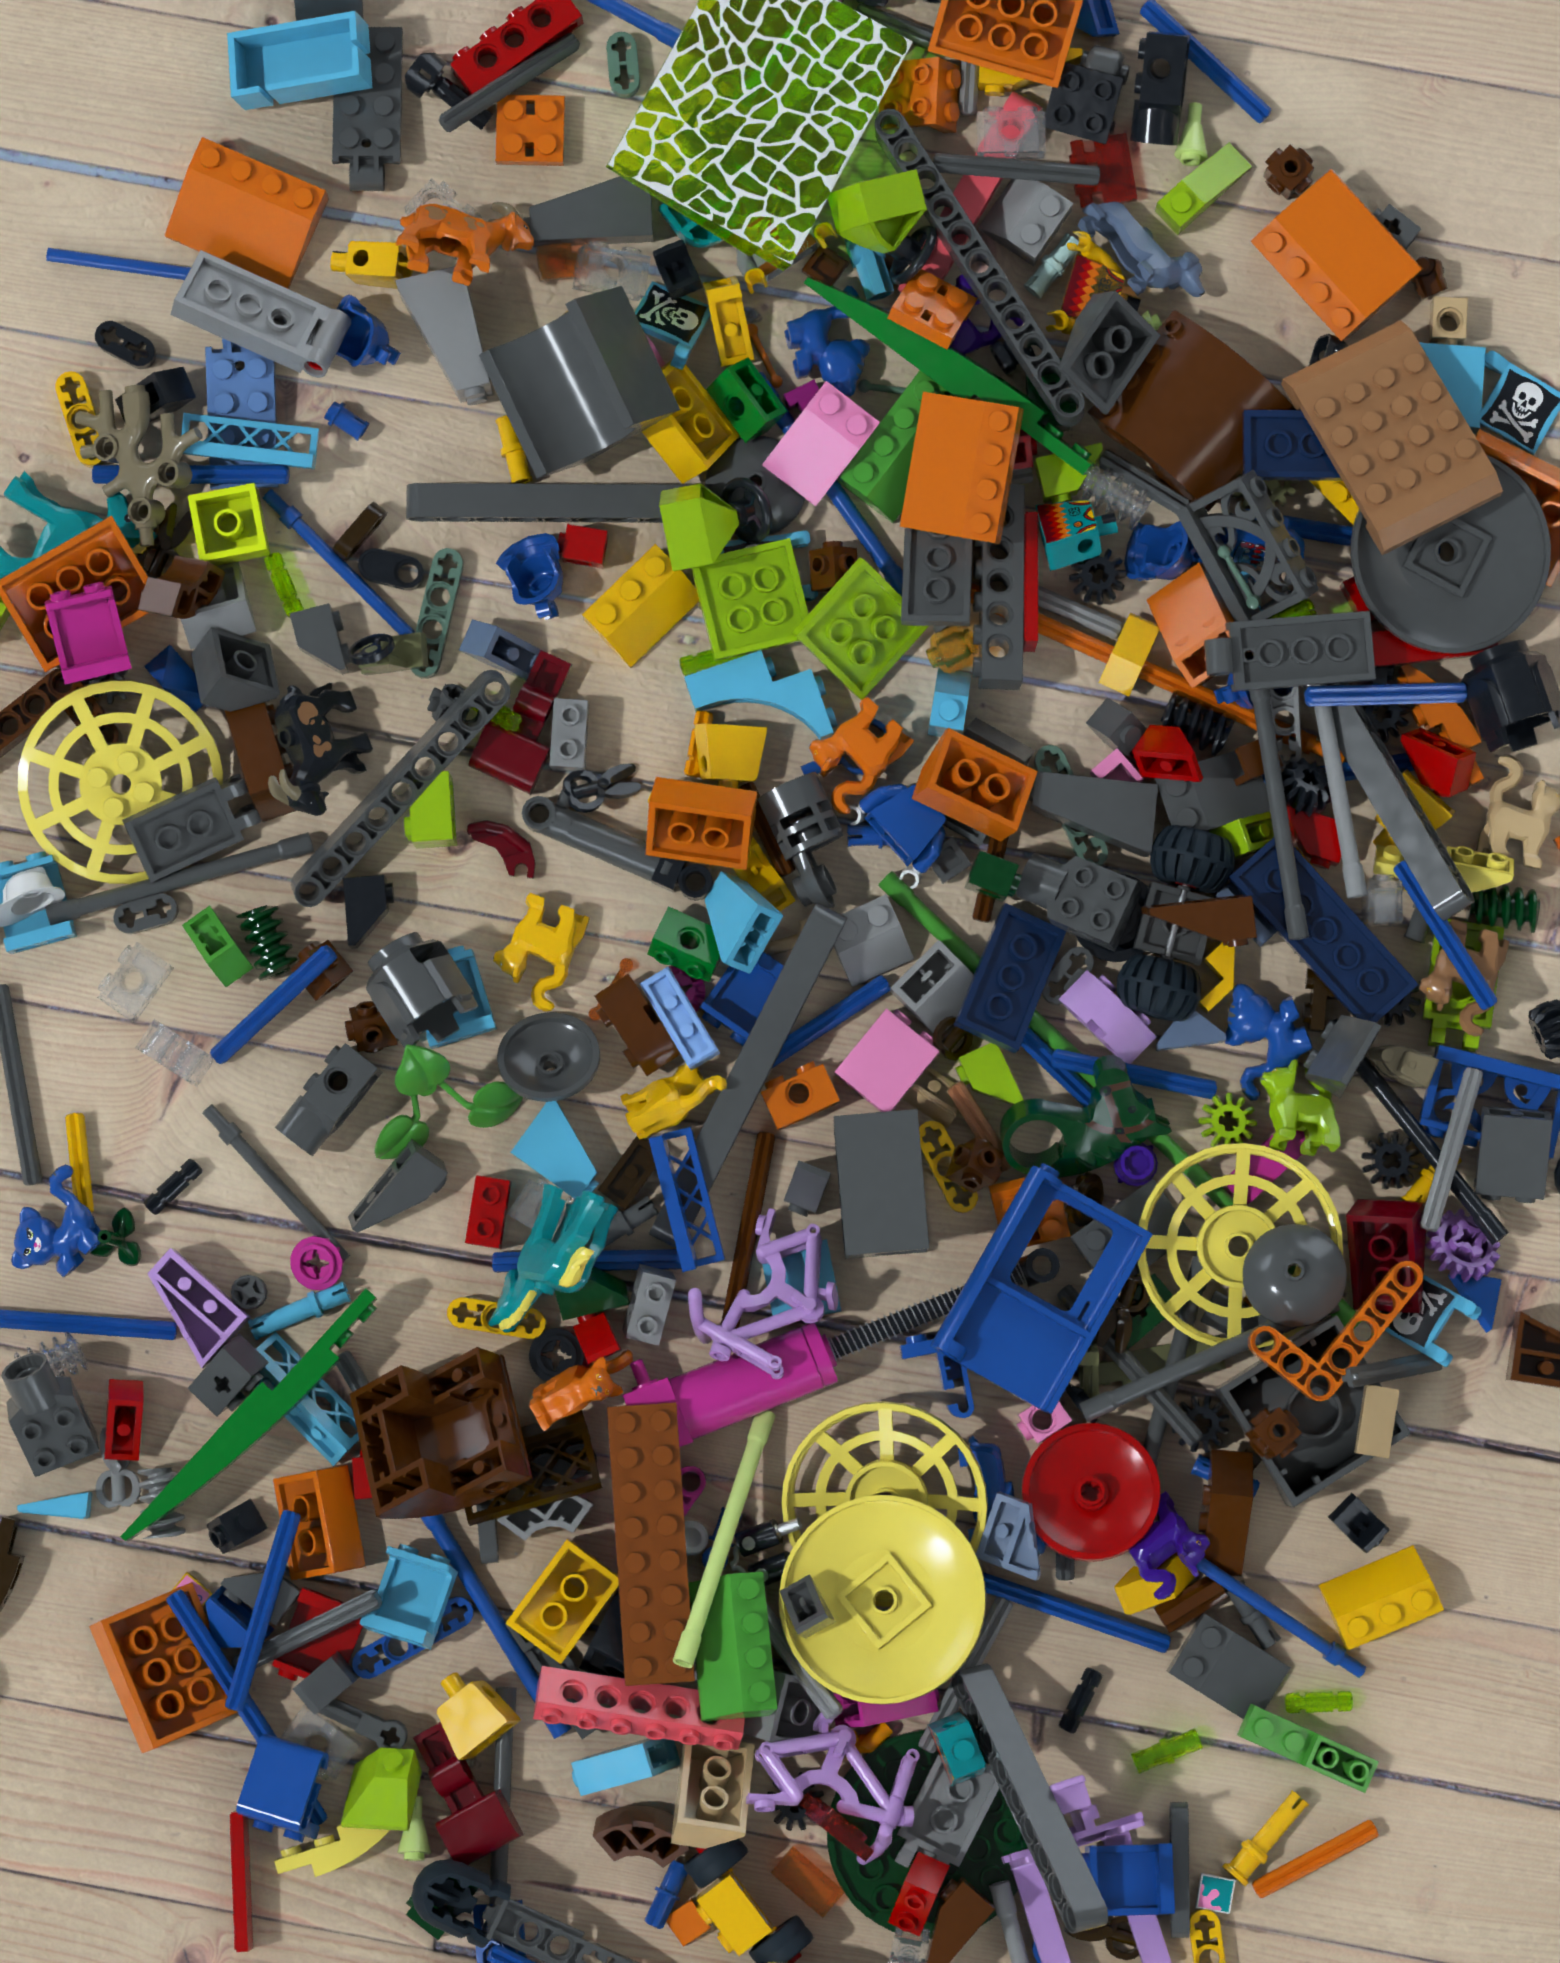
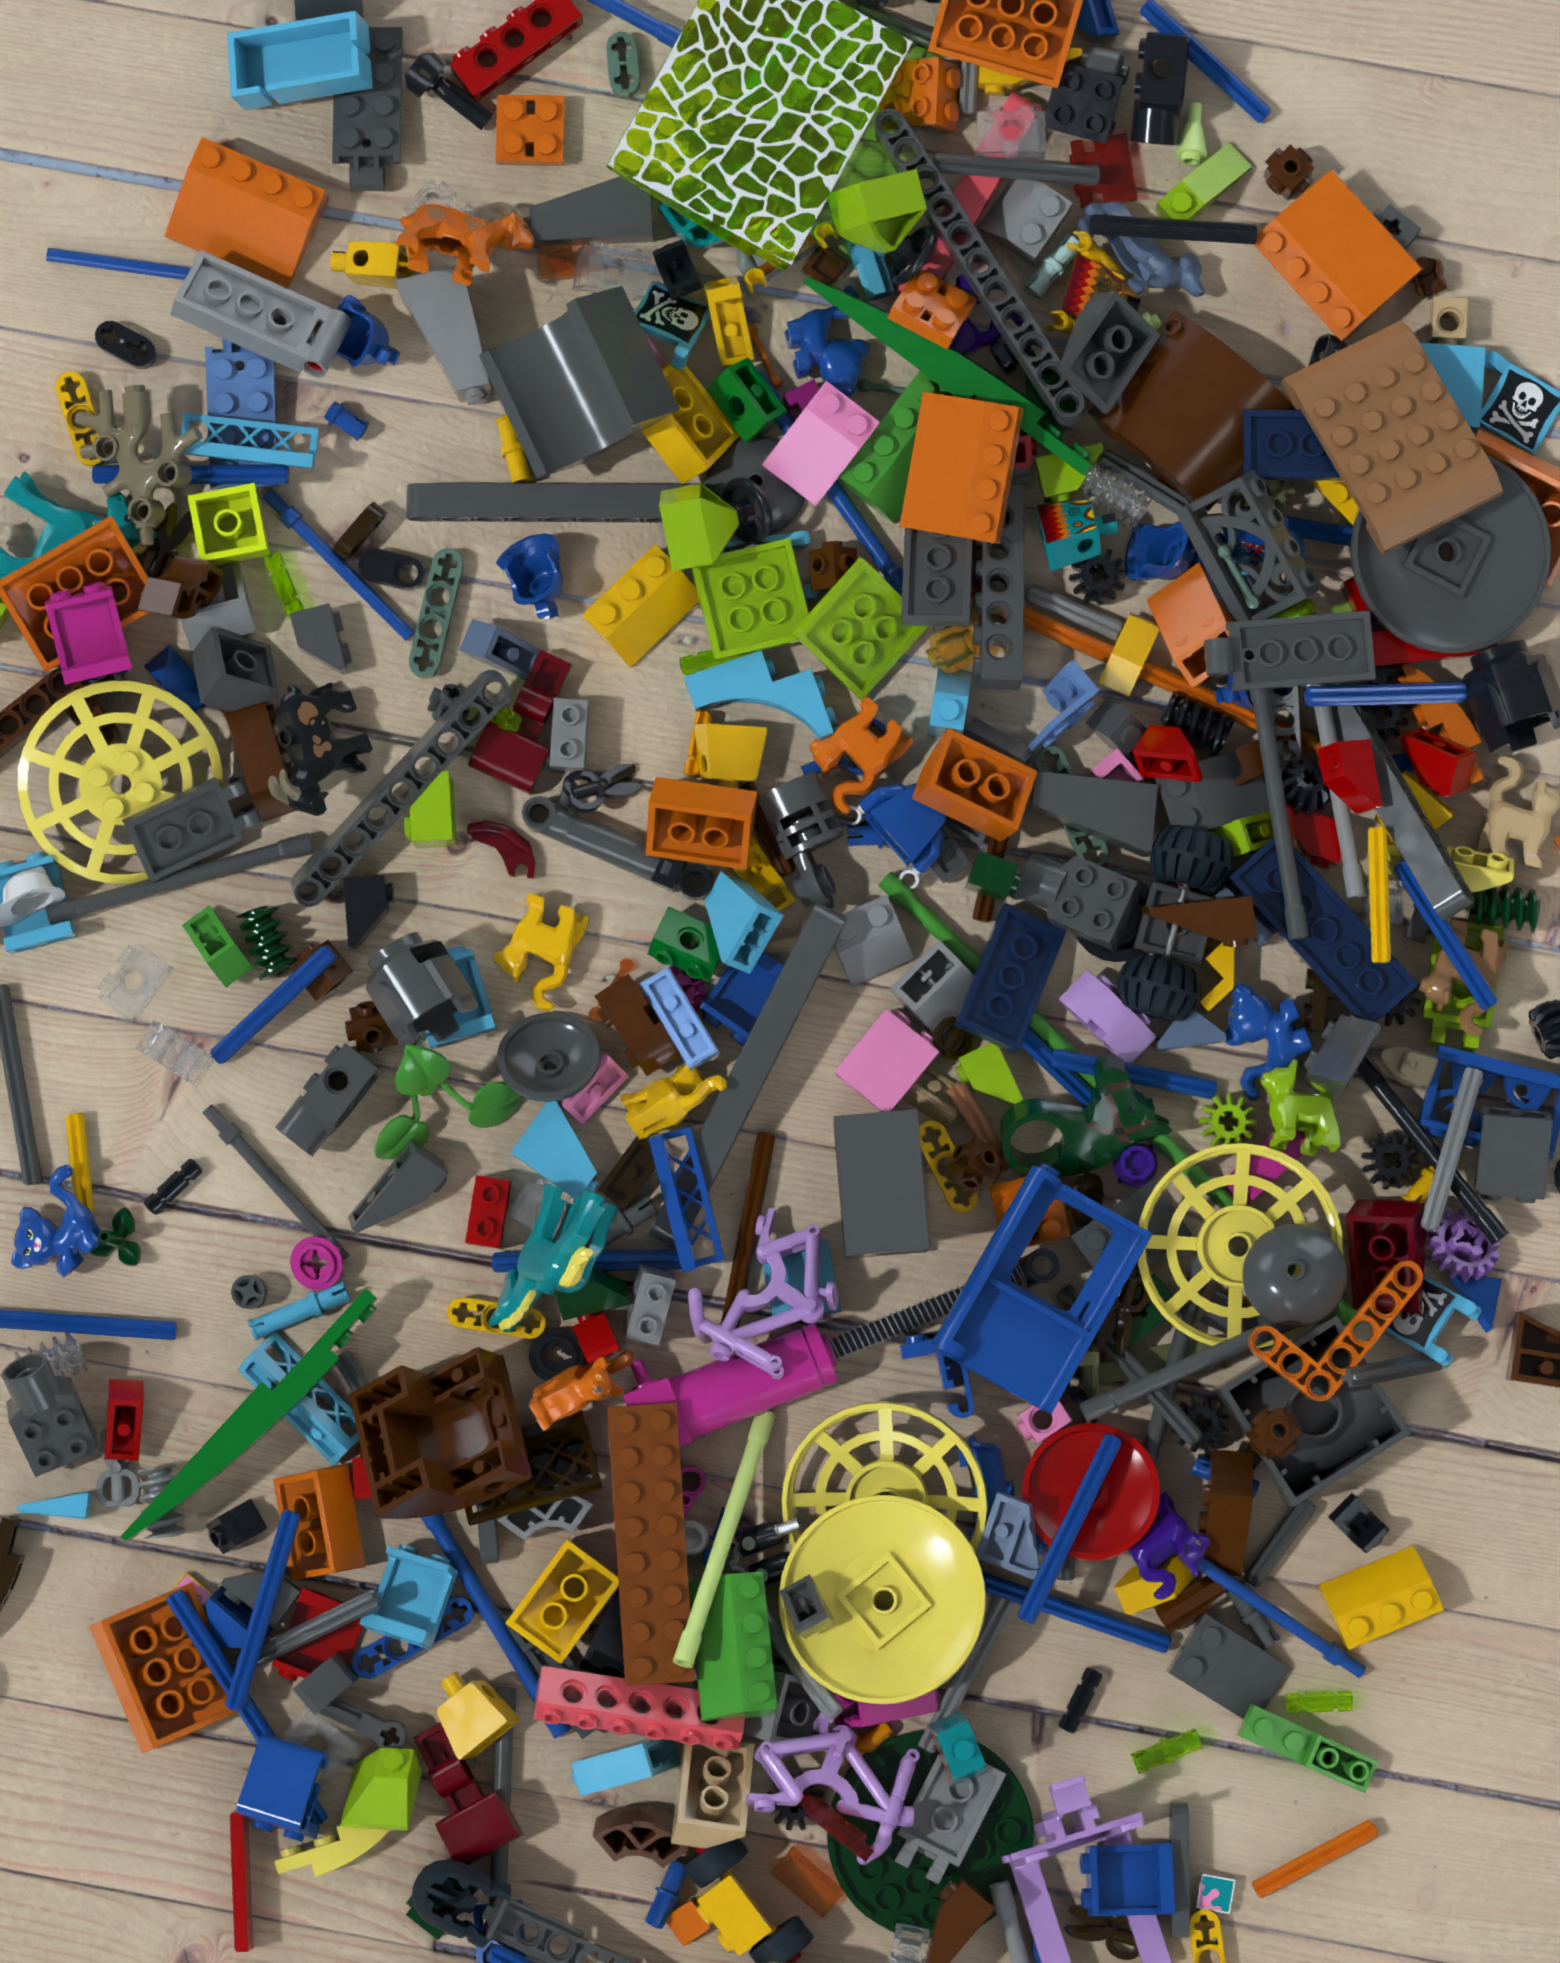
(148, 921): dark grey beam -> none
(167, 392): black slope -> none
(198, 1306): lavender wedge -> none
(228, 1375): dark grey brick -> none
(390, 653): olive piece -> none
(415, 1842): yellowish green cone -> none
(509, 82): dark grey axle -> none
(583, 546): red brick -> none
(601, 1087): none -> bright pink plate
(786, 1112): orange brick -> none
(806, 1188): dark grey slope -> none
(833, 1017): blue axle -> none
(918, 1894): red brick -> none
(1030, 612): red tile -> none
(1030, 1799): dark grey beam -> none
(1061, 970): dark grey beam -> none
(1069, 1528): none -> blue axle
(1072, 695): none -> medium blue bracket
(1173, 229): none -> black axle
(1255, 1850): yellow pin -> none
(1279, 1543): none -> dark grey axle
(1351, 774): none -> red slope
(1376, 1421): tan slope -> none
(1379, 895): none -> yellow axle

